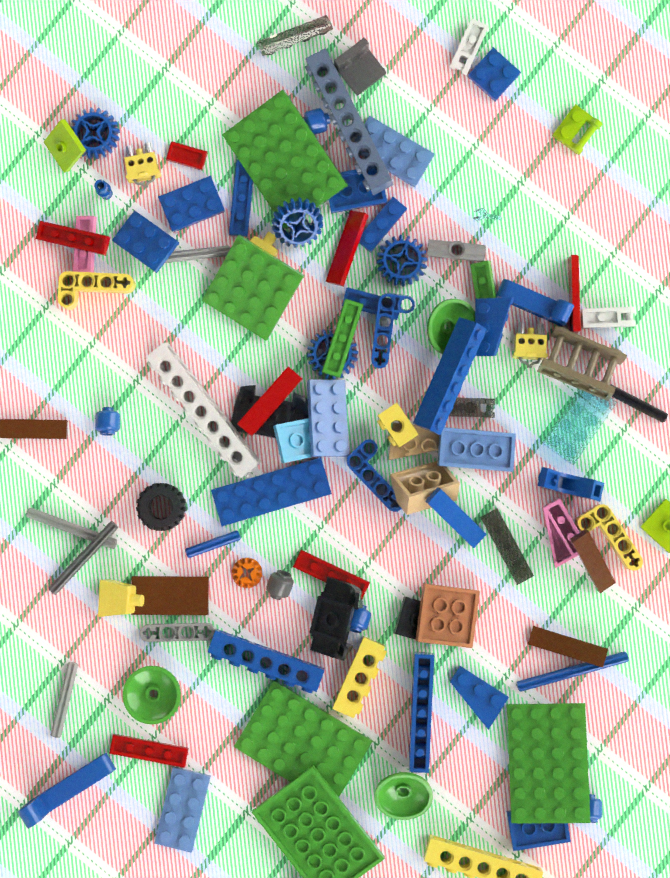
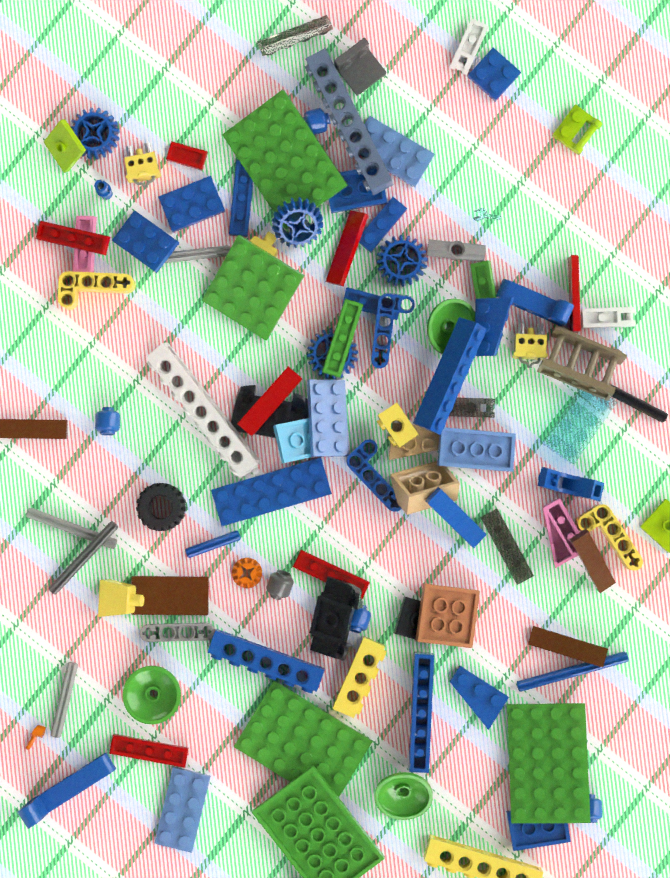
(38, 731): none -> orange hand

